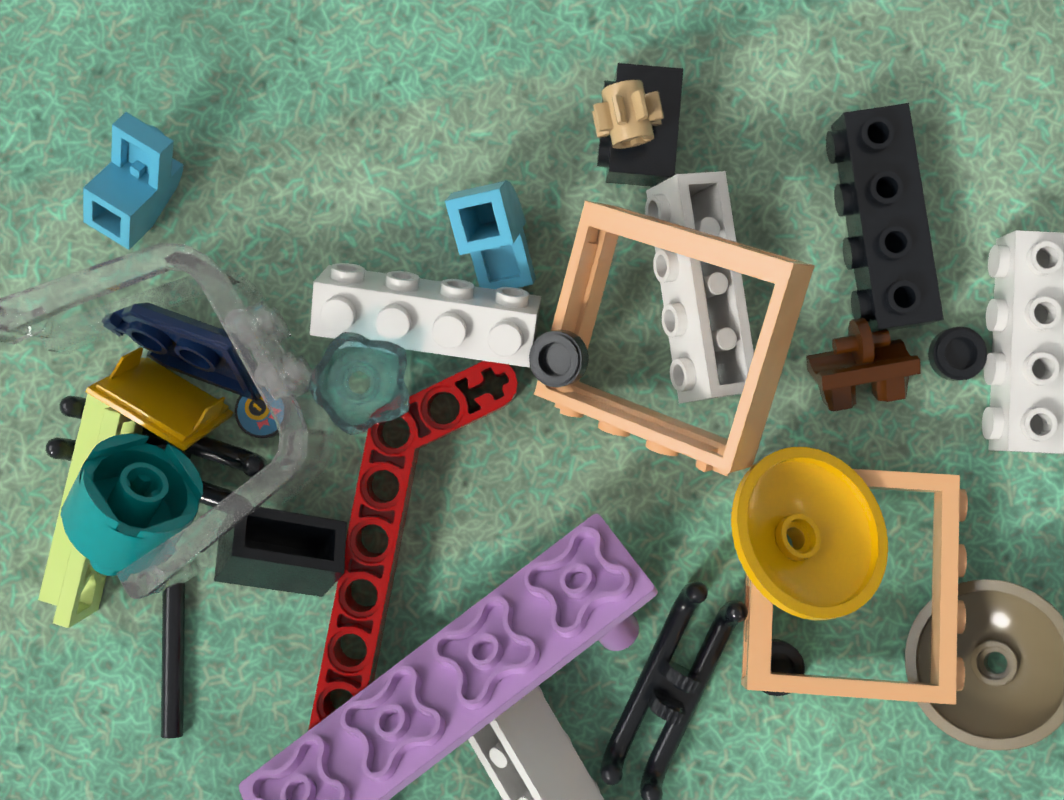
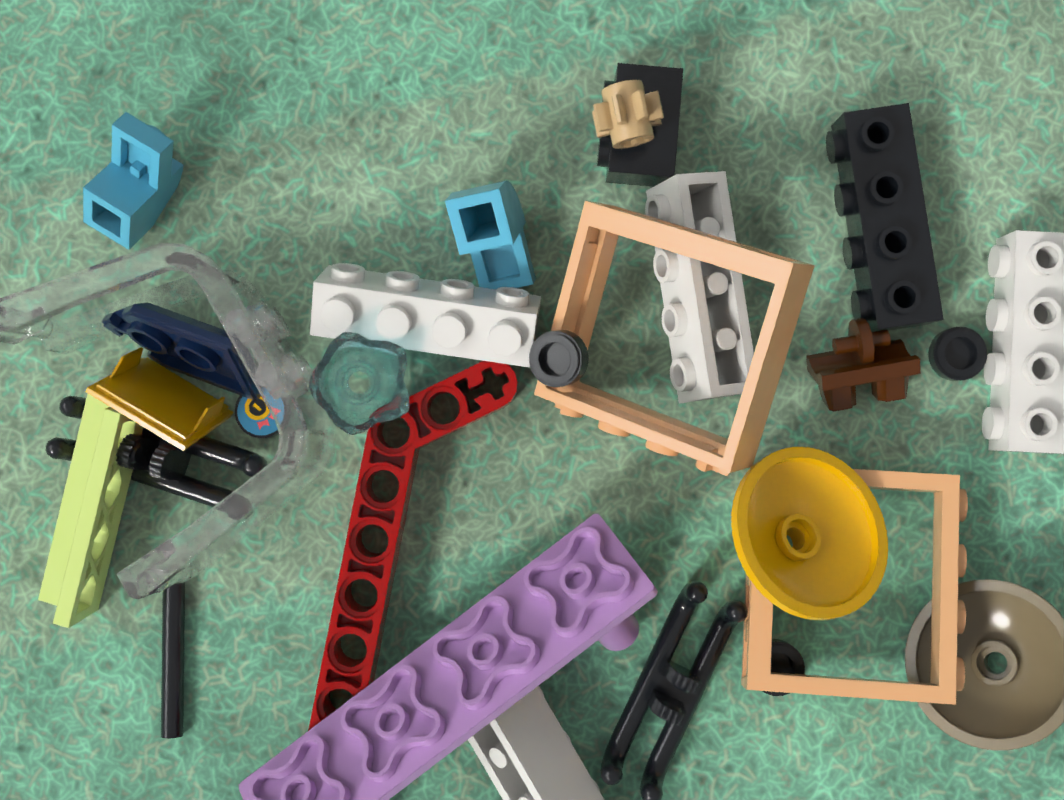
(129, 501): teal brick -> none
(283, 552): black piece -> none

